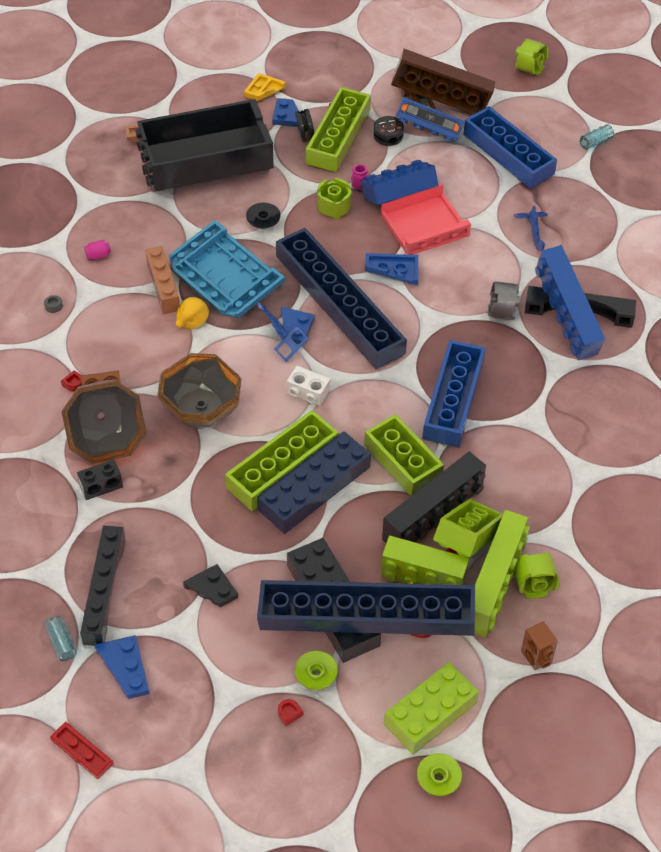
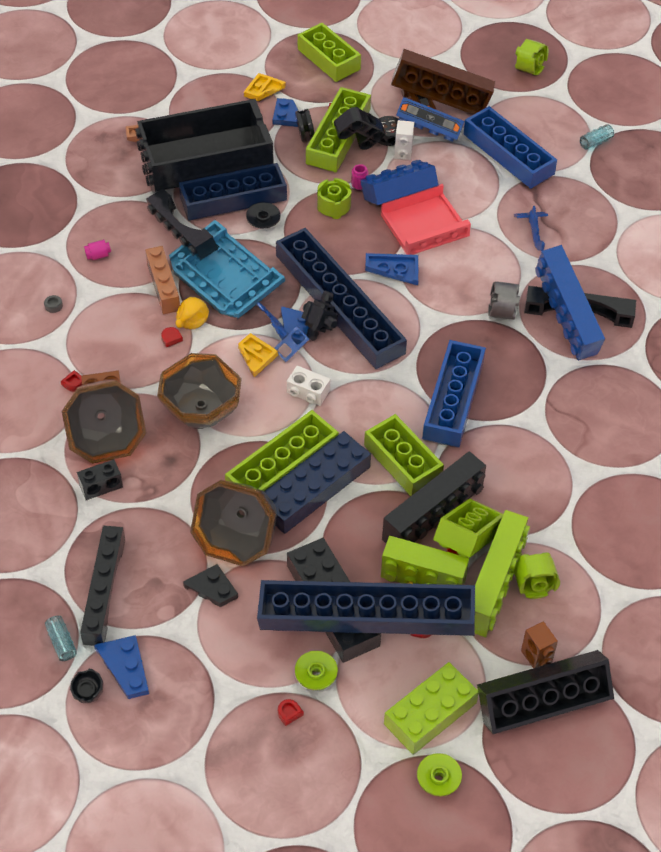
(81, 750): red tile -> none
(86, 686): none -> black hair
(171, 336): none -> red tile
(198, 241): none -> black arch
(227, 533): none -> dark grey rock
(232, 191): none -> dark blue brick
(256, 353): none -> yellow wing
(320, 315): none -> black piece
(329, 52): none -> lime brick
(364, 125): none -> black beam
(404, 140): none -> white brick
(545, 691): none -> black brick

